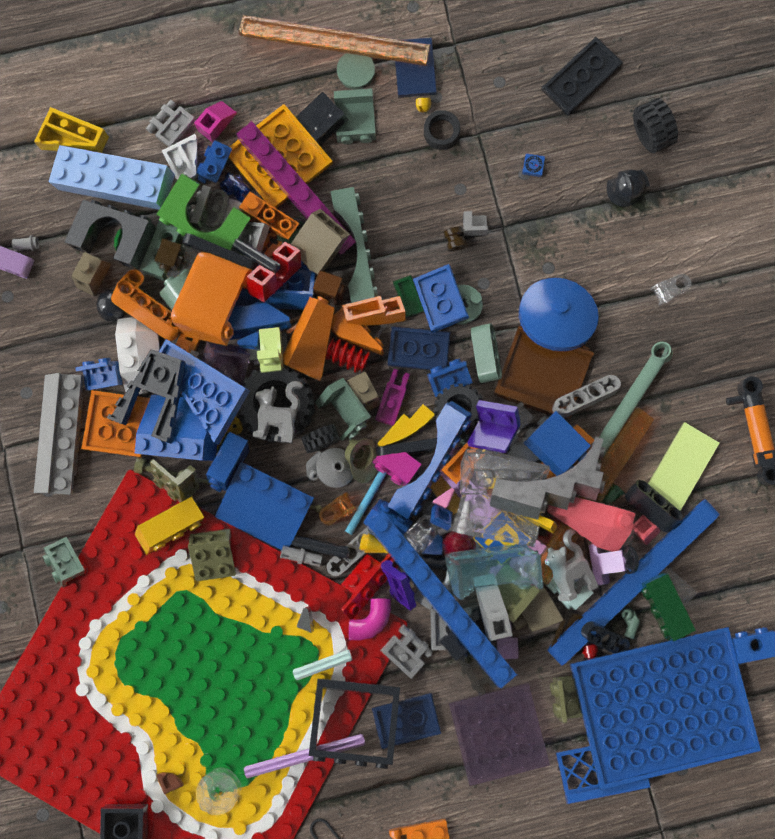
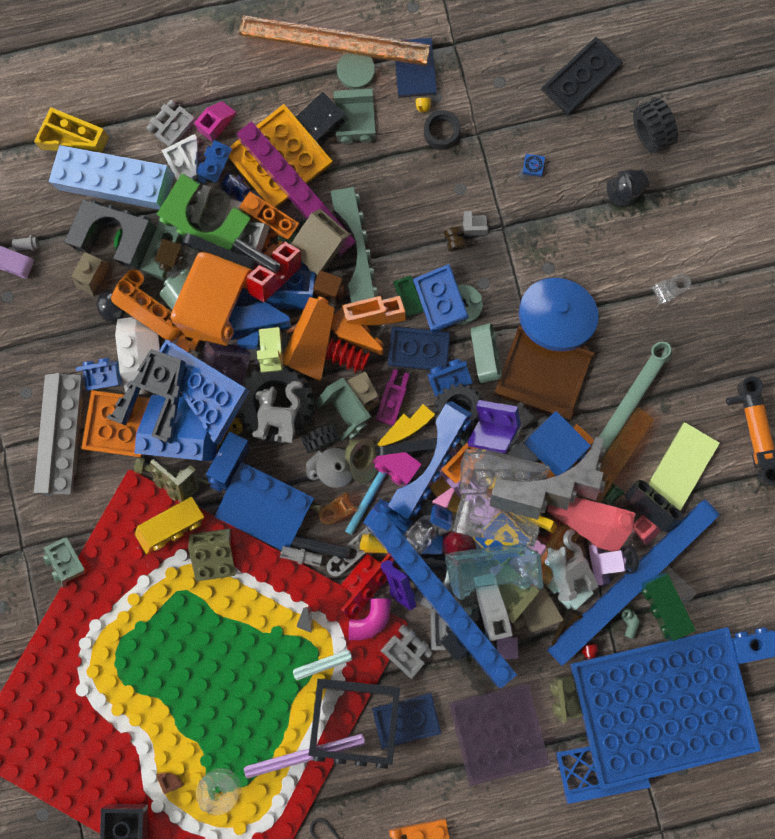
(587, 397): light grey beam -> none
(601, 633): black beam -> none

